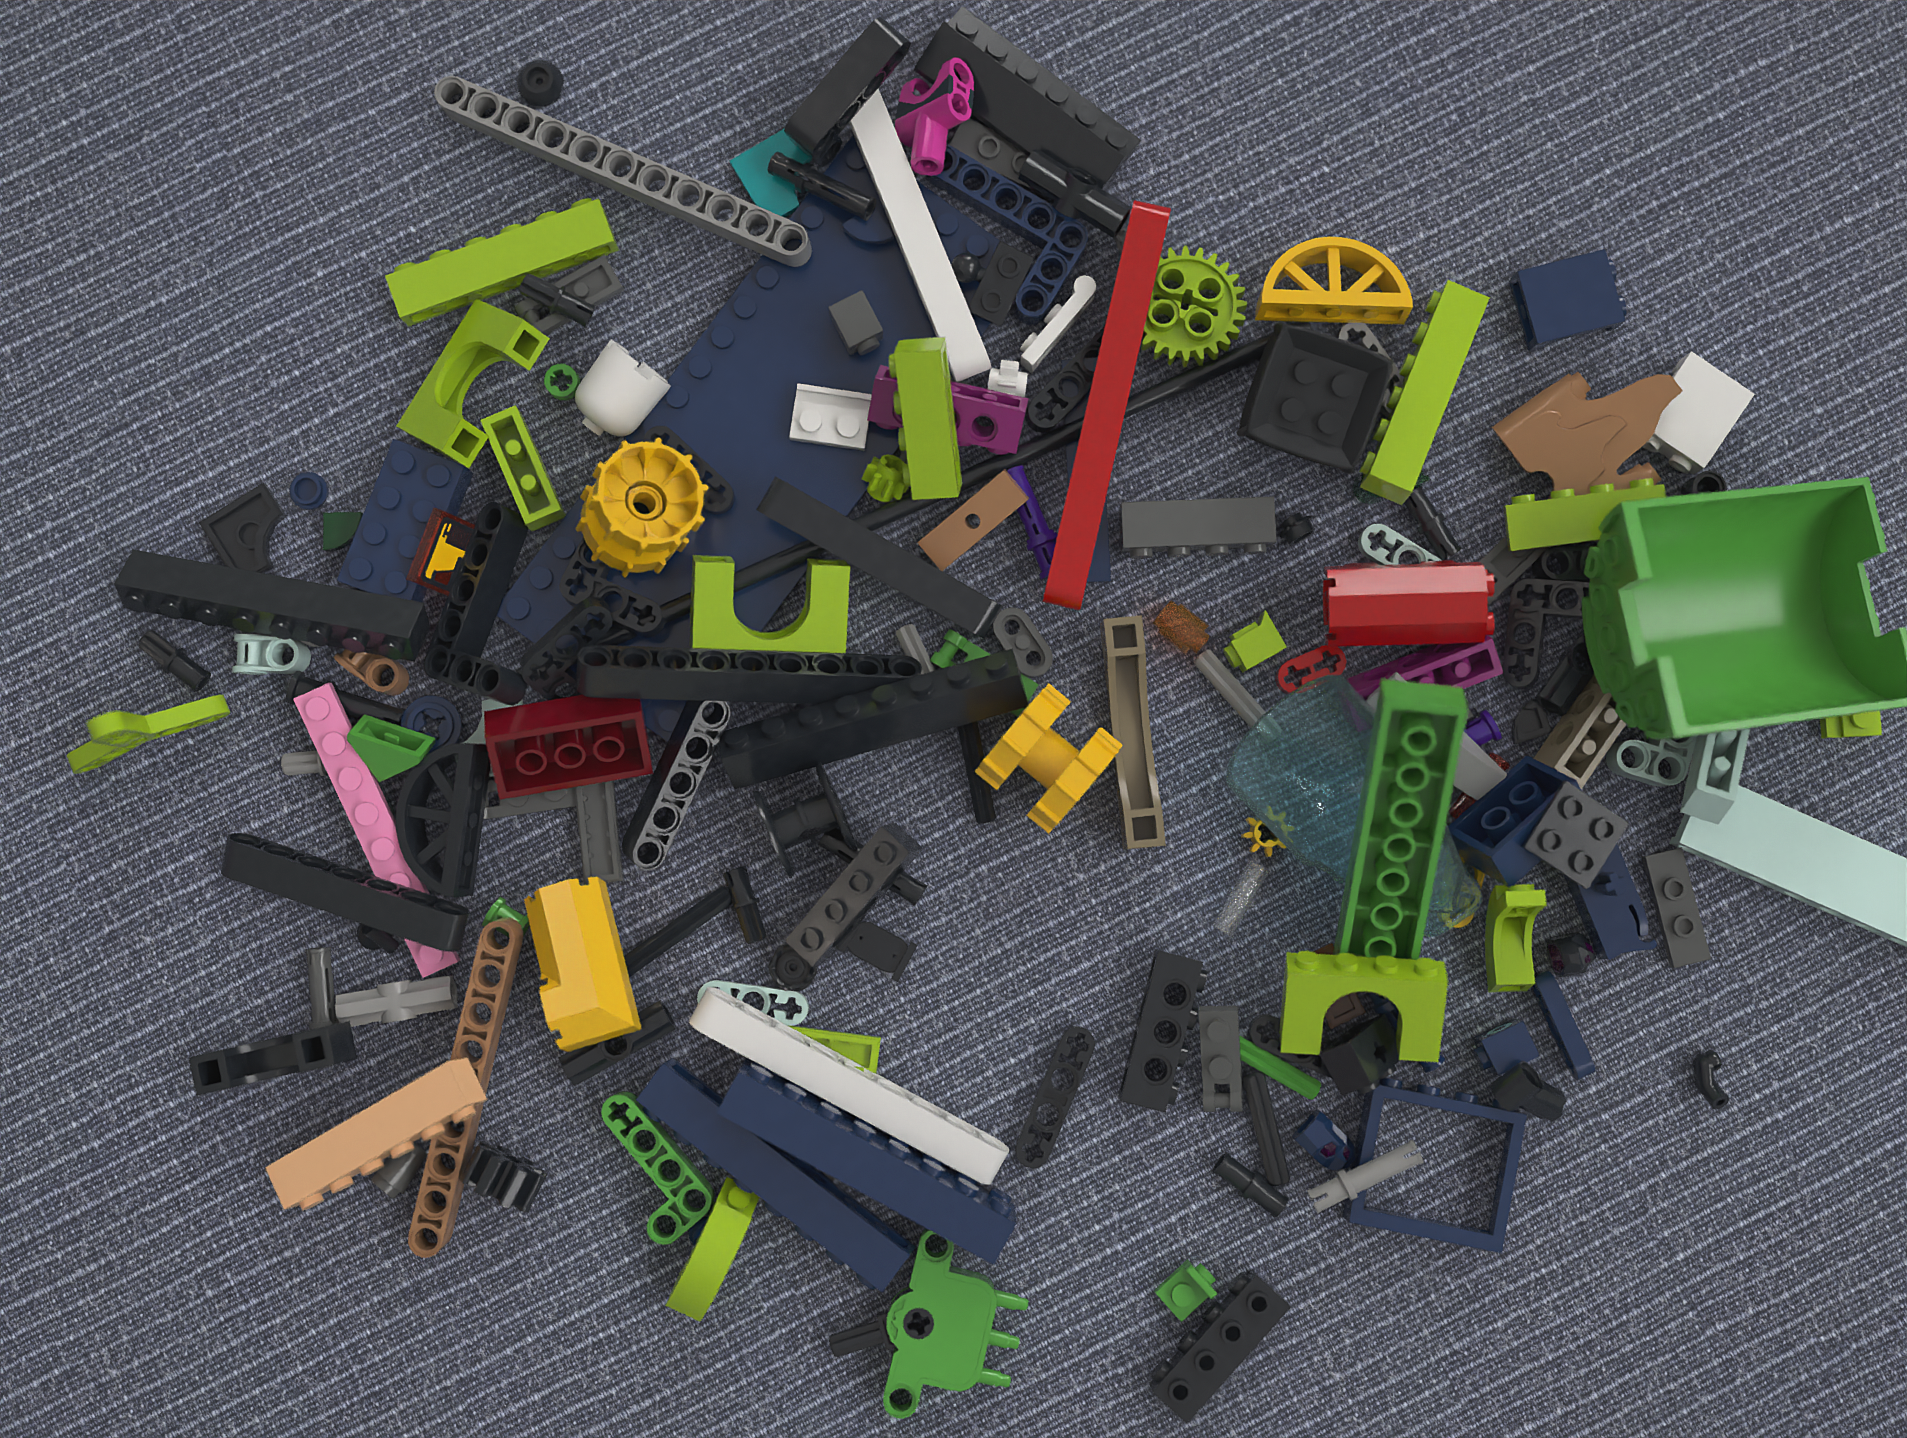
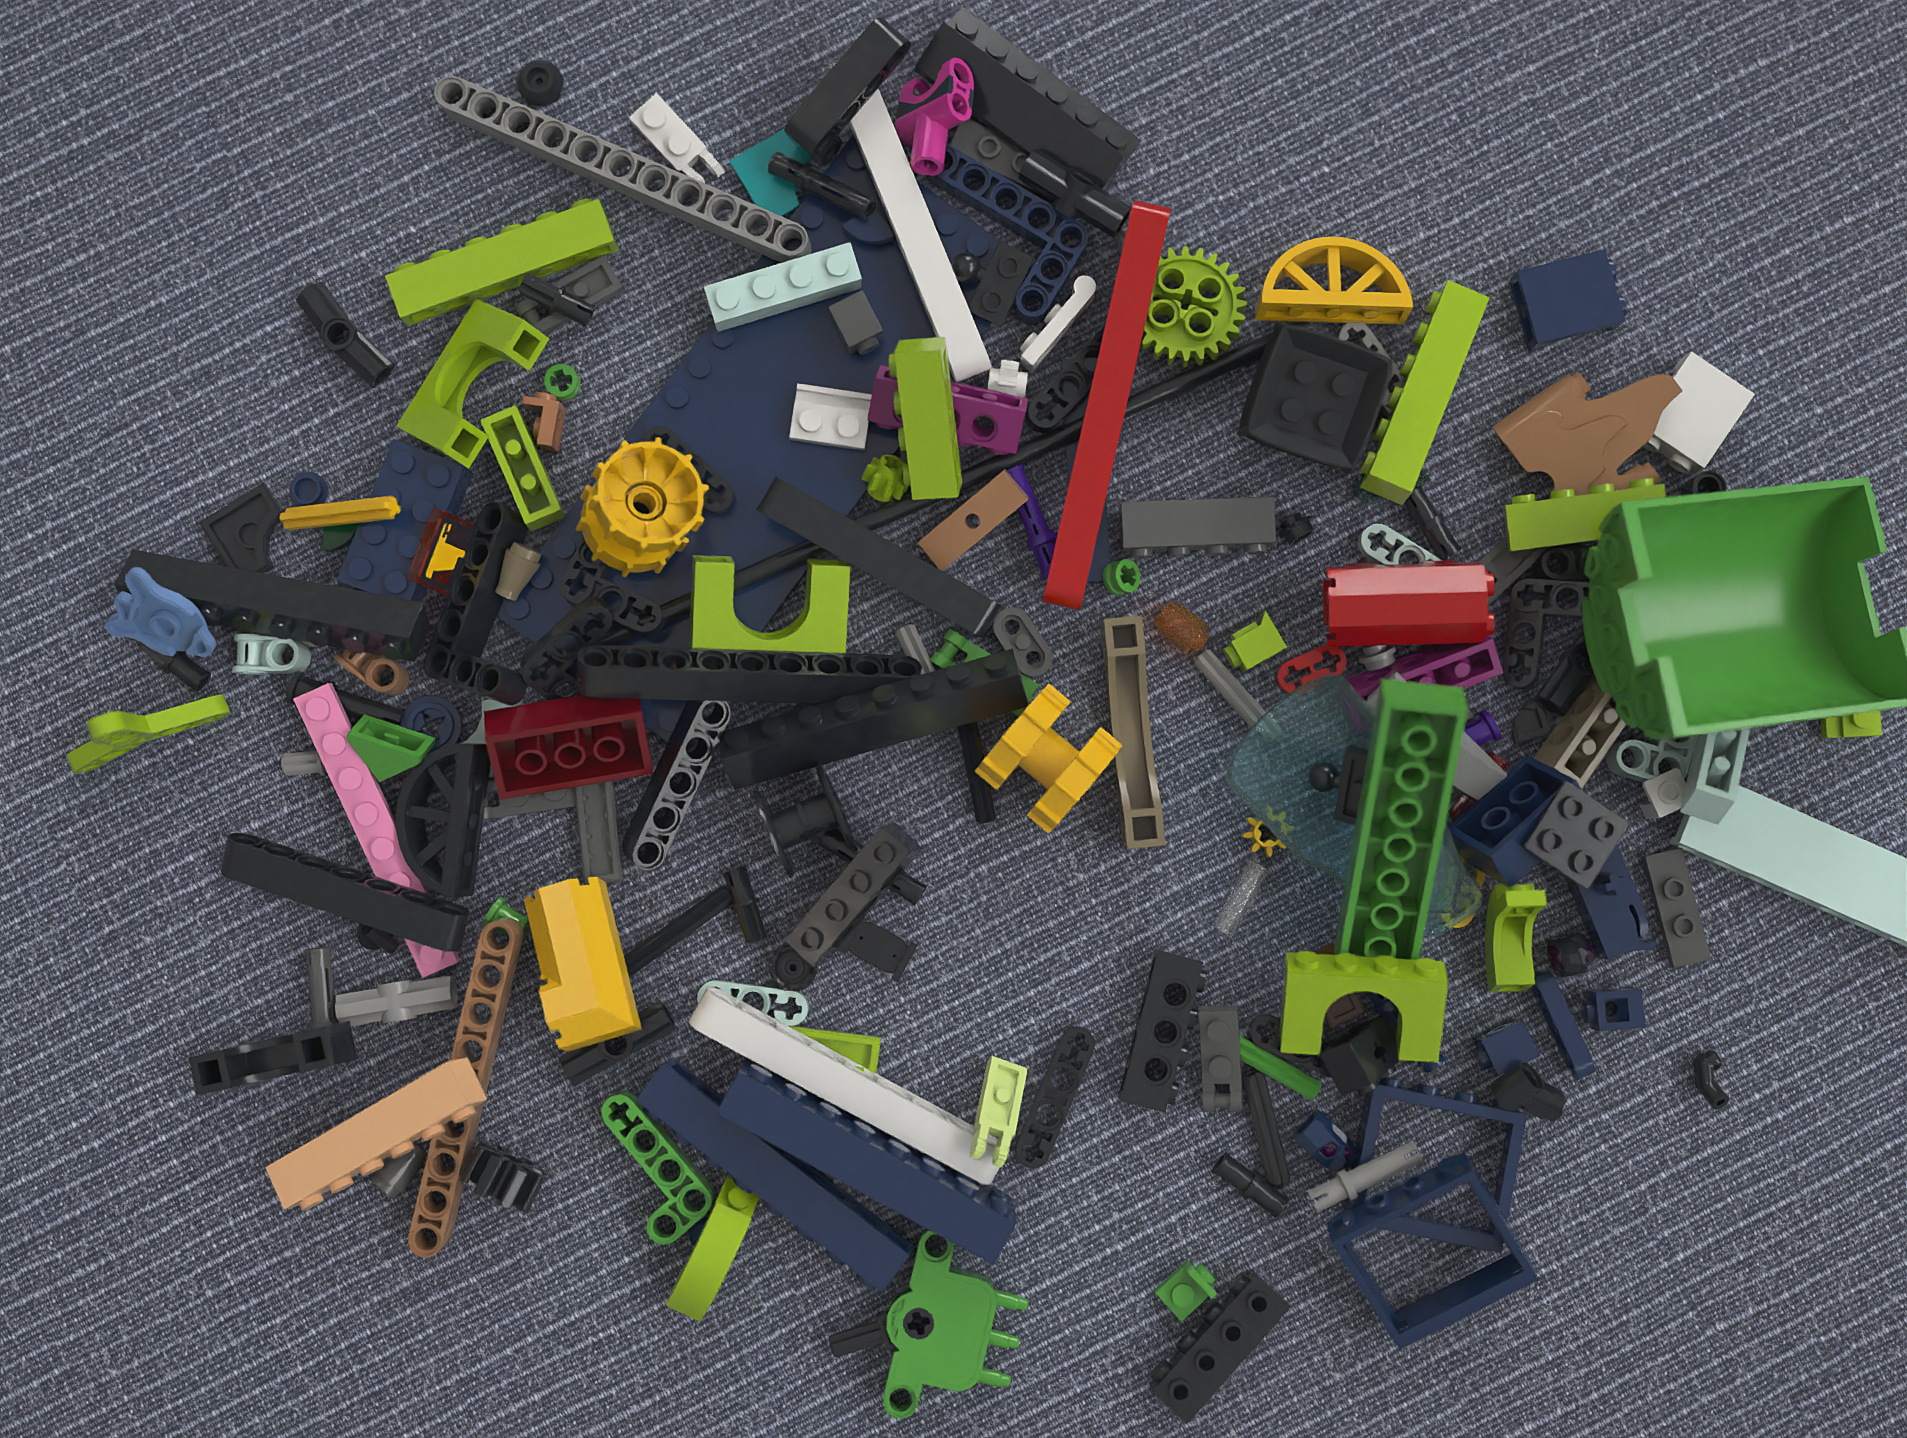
(159, 618): none -> medium blue tile
(331, 319): none -> black piece
(340, 513): none -> yellow axle
(517, 569): none -> dark tan cone
(550, 425): none -> nougat bracket
(618, 393): white cylinder -> none
(673, 138): none -> white hinge
(783, 287): none -> light aqua brick
(998, 1108): none -> yellowish green hinge
(1130, 579): none -> bright green bush
(1326, 777): none -> black plate
(1377, 656): none -> light grey plate
(1459, 1297): none -> dark blue window
(1627, 1011): none -> dark blue brick
(1664, 794): none -> white bracket

